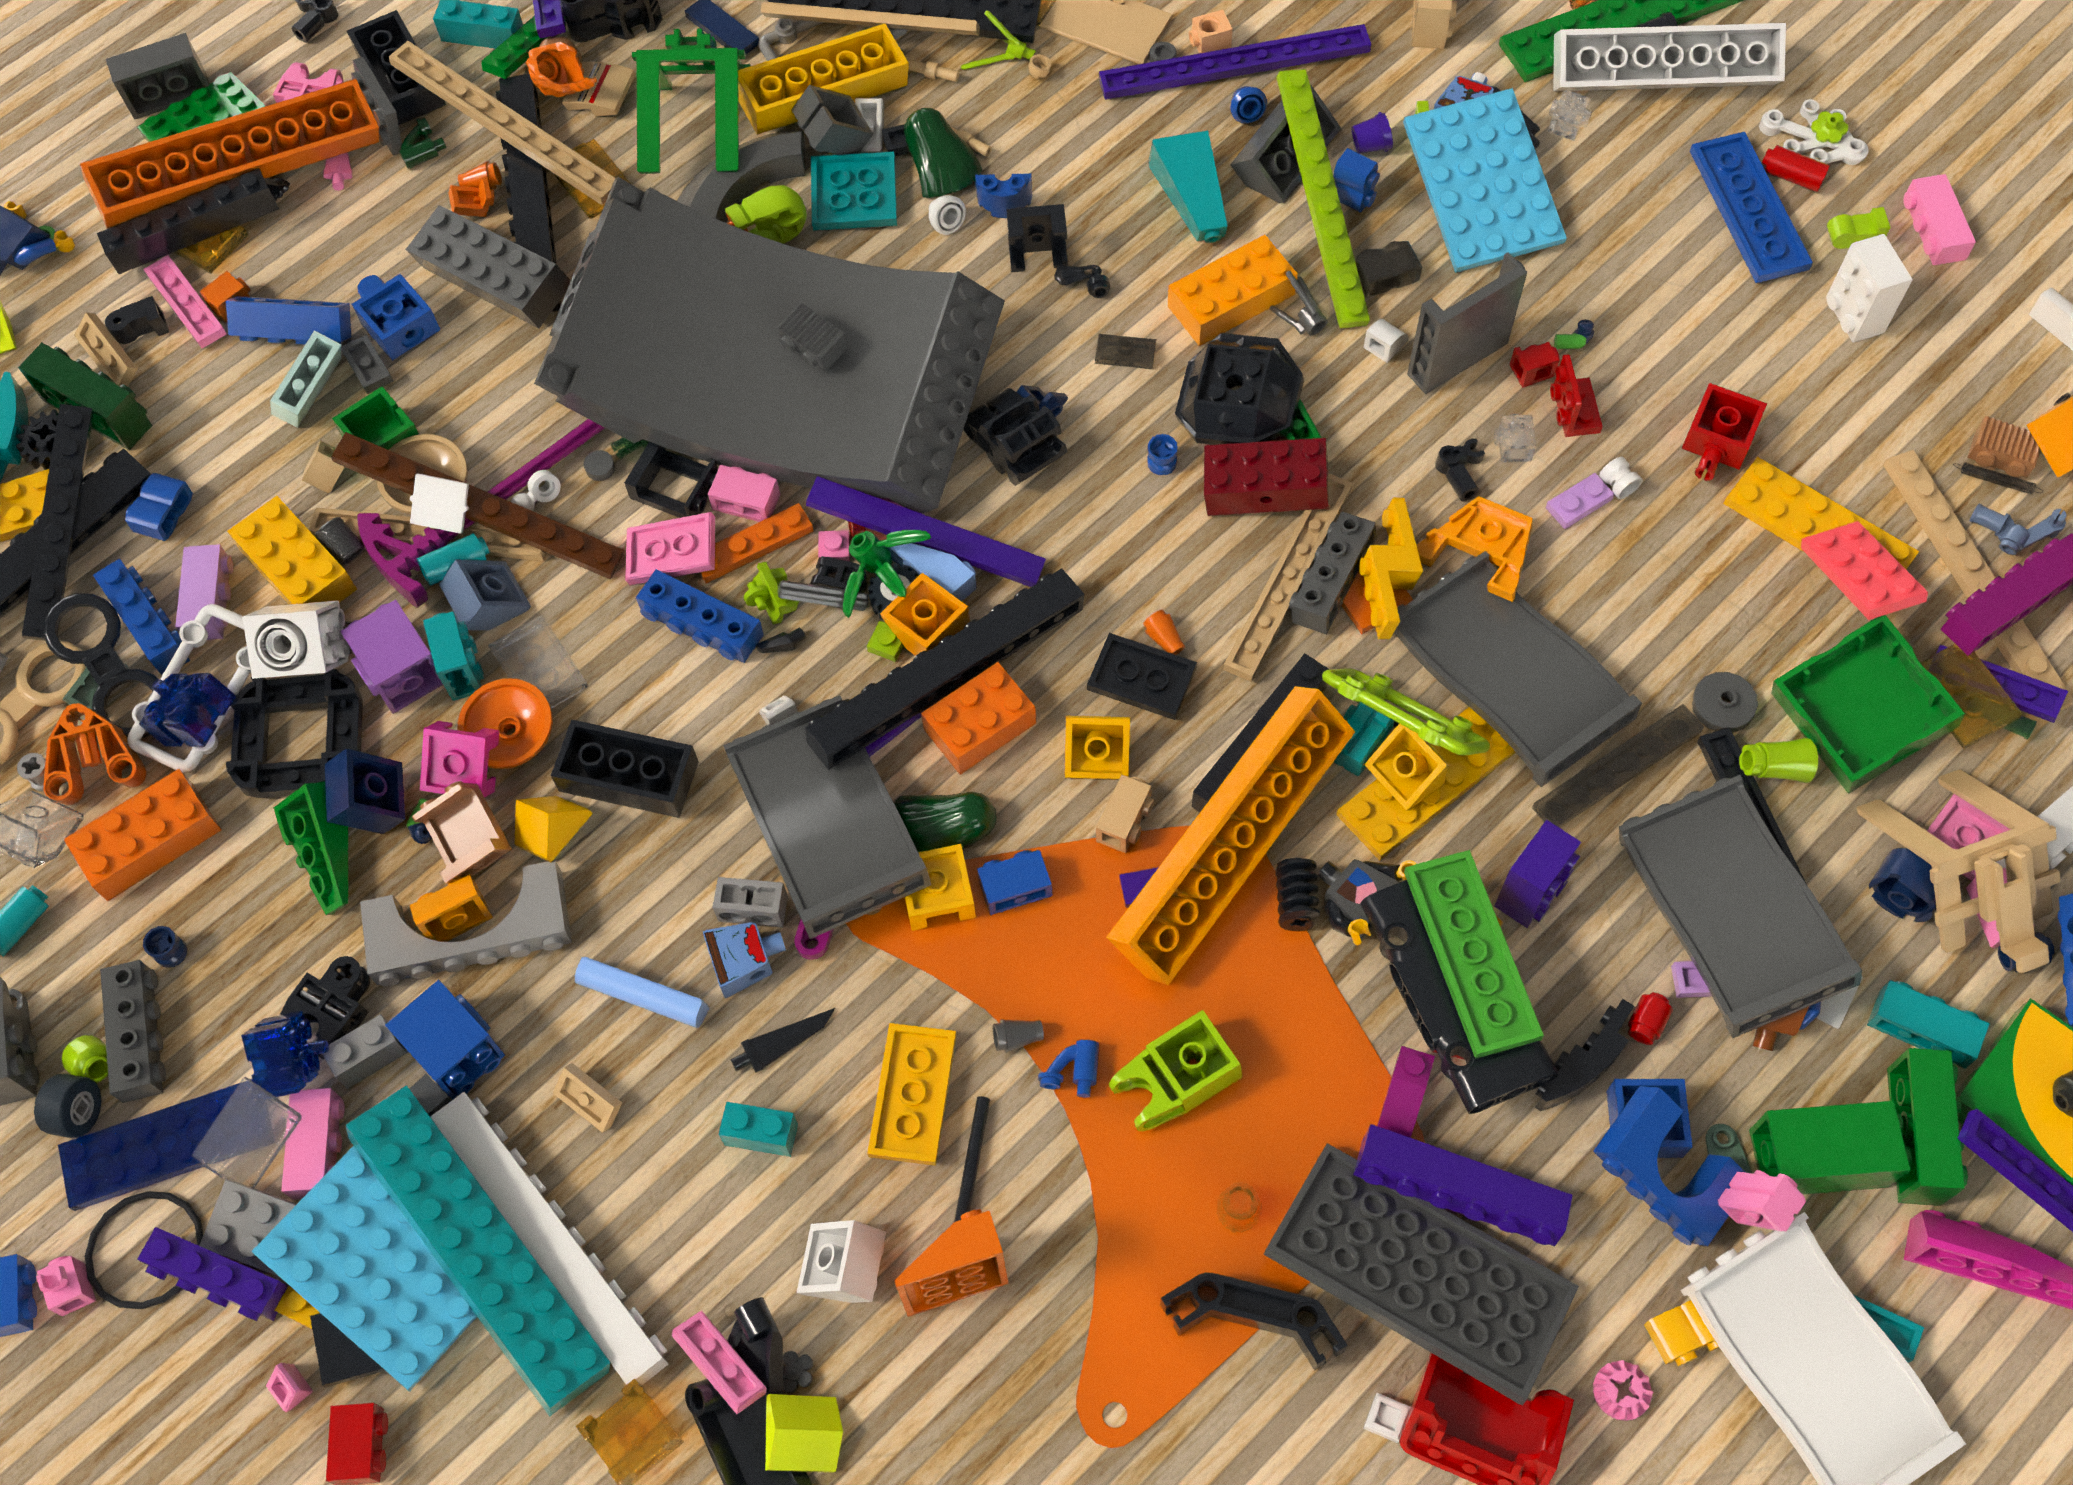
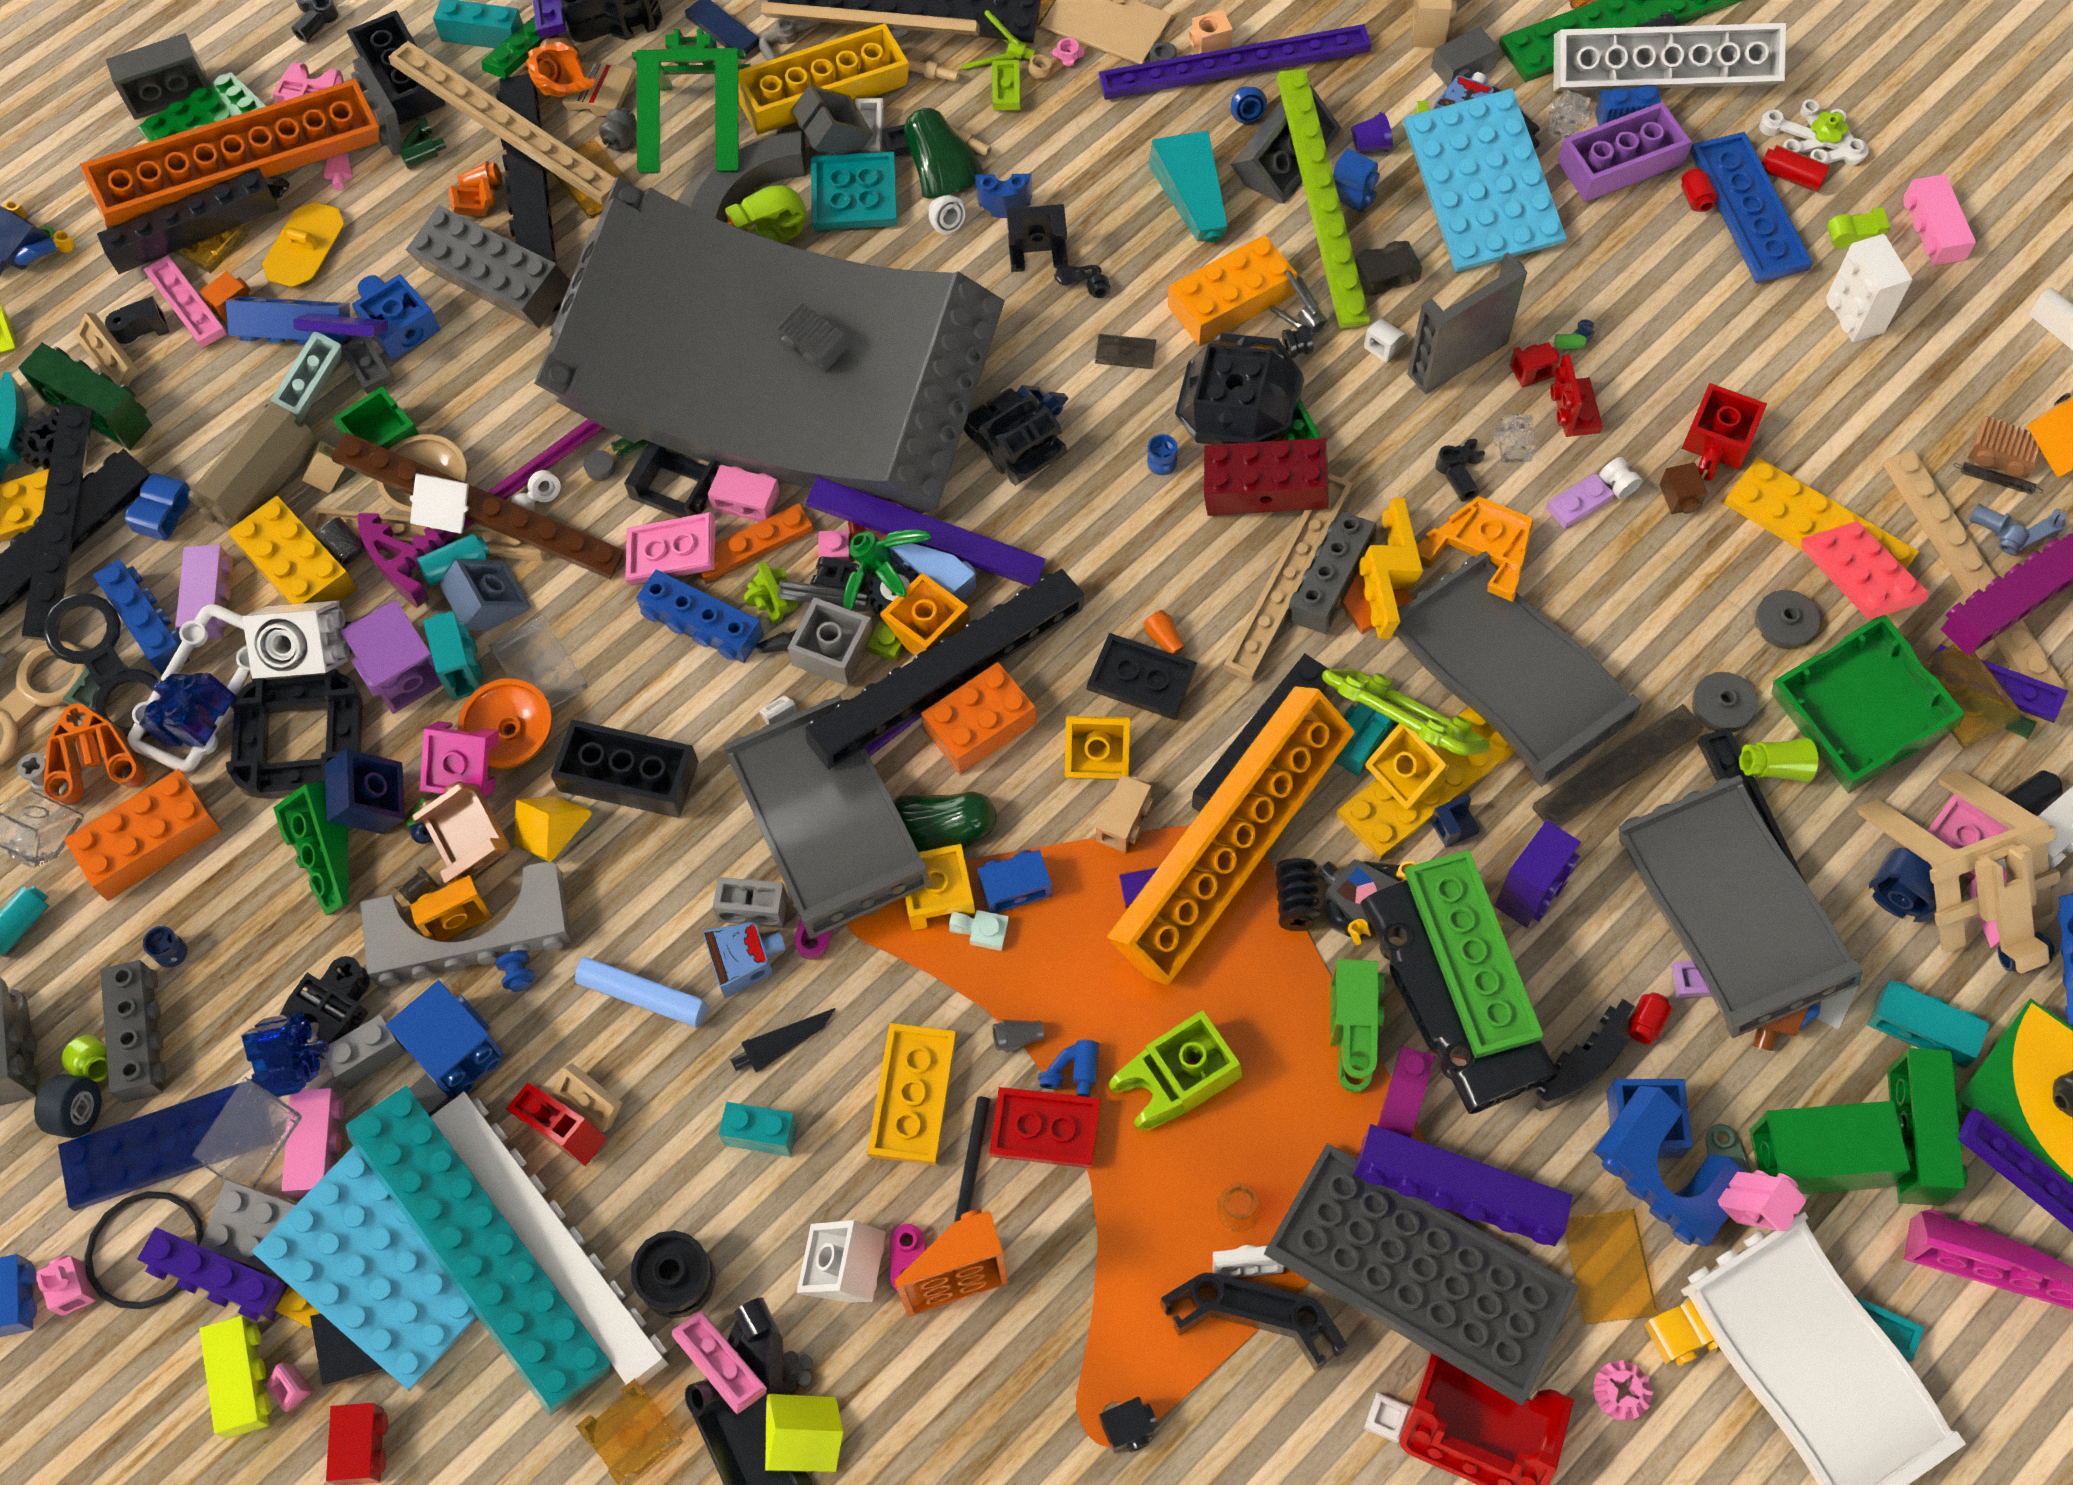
(235, 1377): none -> neon yellow brick
(252, 466): none -> dark tan brick
(303, 244): none -> yellow shield
(341, 325): none -> dark purple tile
(417, 886): none -> clear smoke bush
(517, 976): none -> blue wheel
(557, 1124): none -> red slope
(618, 129): none -> dark grey piece
(661, 1257): none -> black wheel
(830, 641): none -> light grey brick
(904, 1256): none -> dark pink plate
(986, 929): none -> light aqua plate
(1006, 85): none -> lime plate
(1045, 1127): none -> red plate
(1068, 51): none -> bright pink plate
(1128, 1425): none -> black brick
(1244, 1262): none -> white plate
(1298, 341): none -> black wheel
(1356, 1019): none -> bright green brick
(1454, 821): none -> dark blue panel
(1465, 56): none -> dark grey brick
(1610, 1267): none -> clear yellow piece
(1622, 102): none -> blue brick
(1623, 151): none -> medium lavender brick
(1683, 488): none -> reddish brown brick
(1699, 190): none -> red brick
(1783, 631): none -> dark grey plate
(2036, 791): none -> black brick

